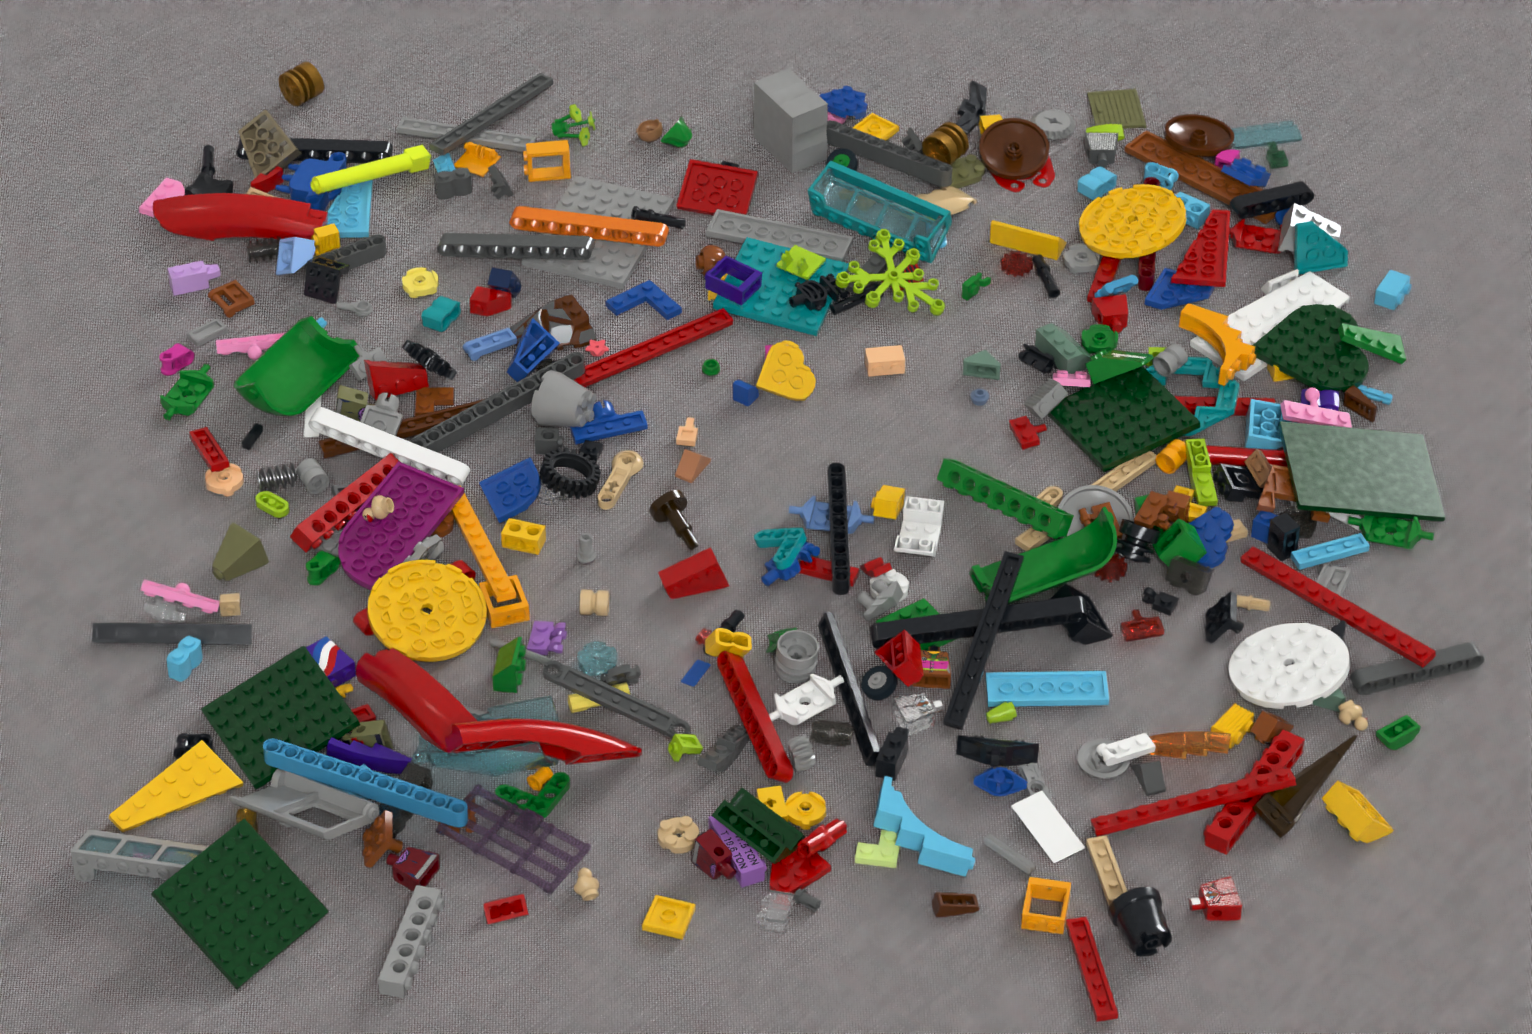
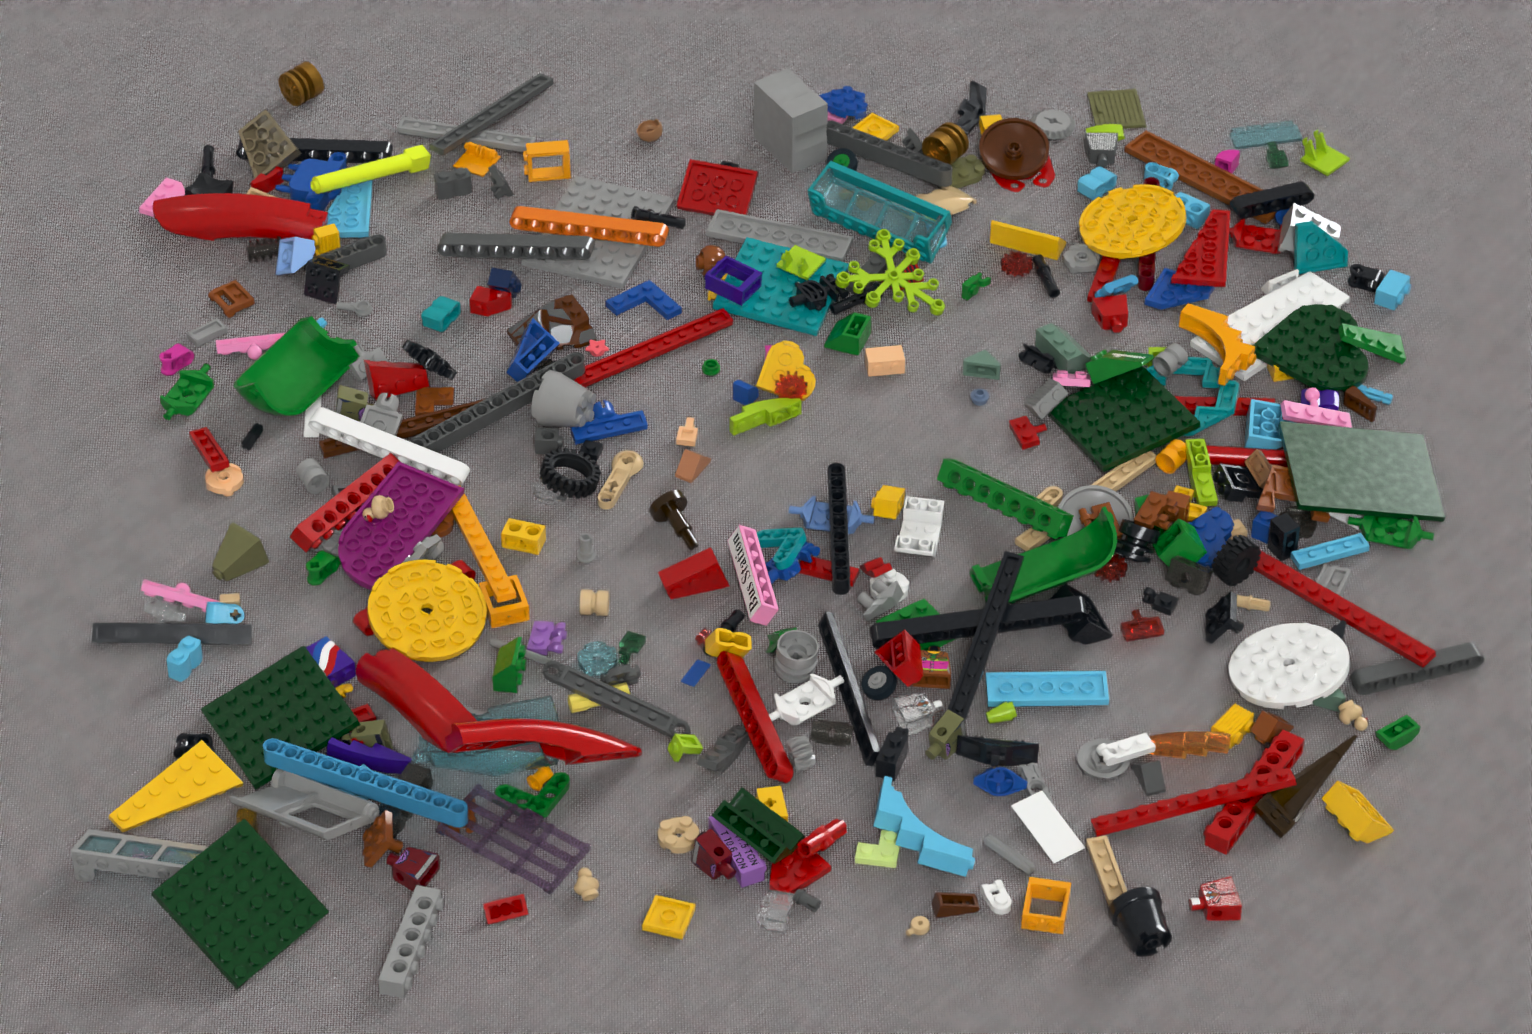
(191, 277): lavender hinge -> none
(220, 613): none -> medium azure piece
(272, 504): lime plate -> none
(276, 477): flat silver piece -> none
(428, 282): light yellow plate -> none
(444, 163): medium azure plate -> none
(489, 343): medium blue plate -> none
(512, 489): blue plate -> none
(560, 127): plant -> none
(630, 643): none -> clear green plate
(678, 135): green hat -> none
(752, 575): none -> brick
(766, 411): none -> lime slope
(788, 381): none -> clear red gear
(807, 818): yellow plate -> none
(850, 334): none -> green slope
(919, 926): none -> tan piece
(944, 735): none -> olive torso
(1000, 902): none -> white plate
(1090, 338): green plate -> none
(1091, 969): red plate -> none
(1198, 135): reddish brown dish -> none
(1236, 560): none -> black tyre
(1247, 173): blue plate -> none
(1323, 157): none -> lime plate
(1366, 279): none -> black piece

